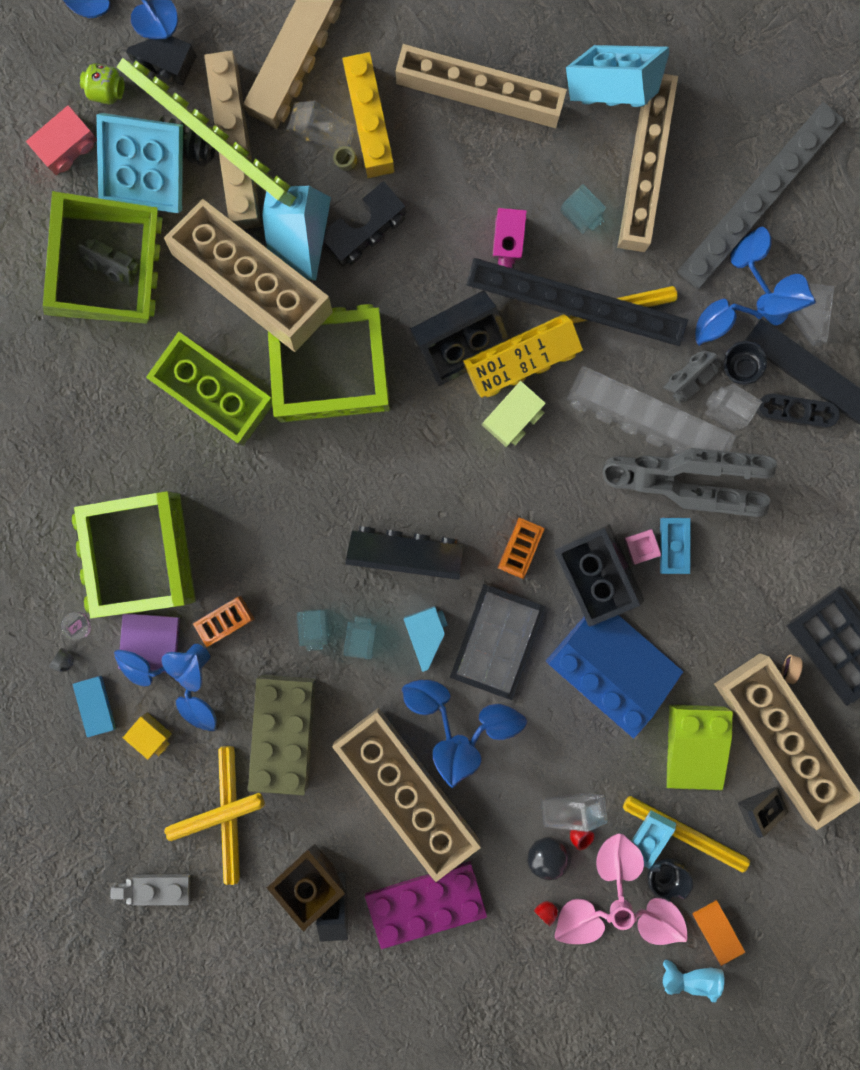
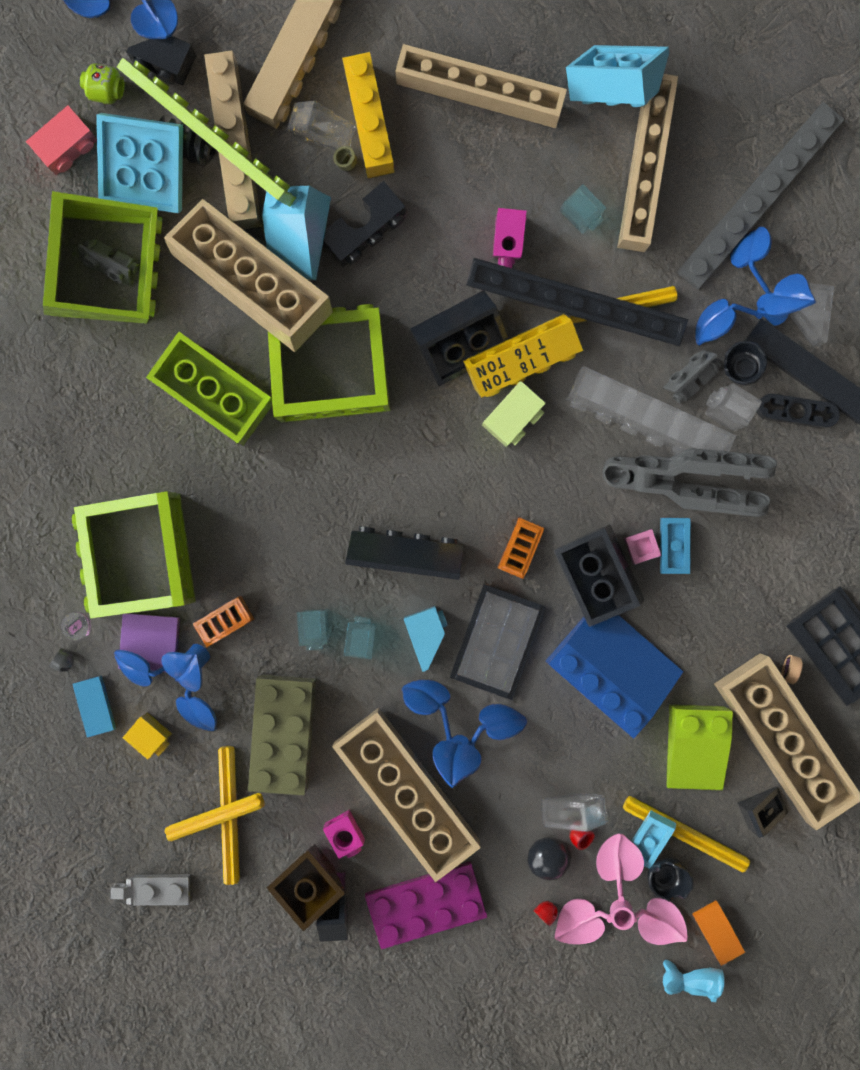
(340, 823): none -> dark pink brick

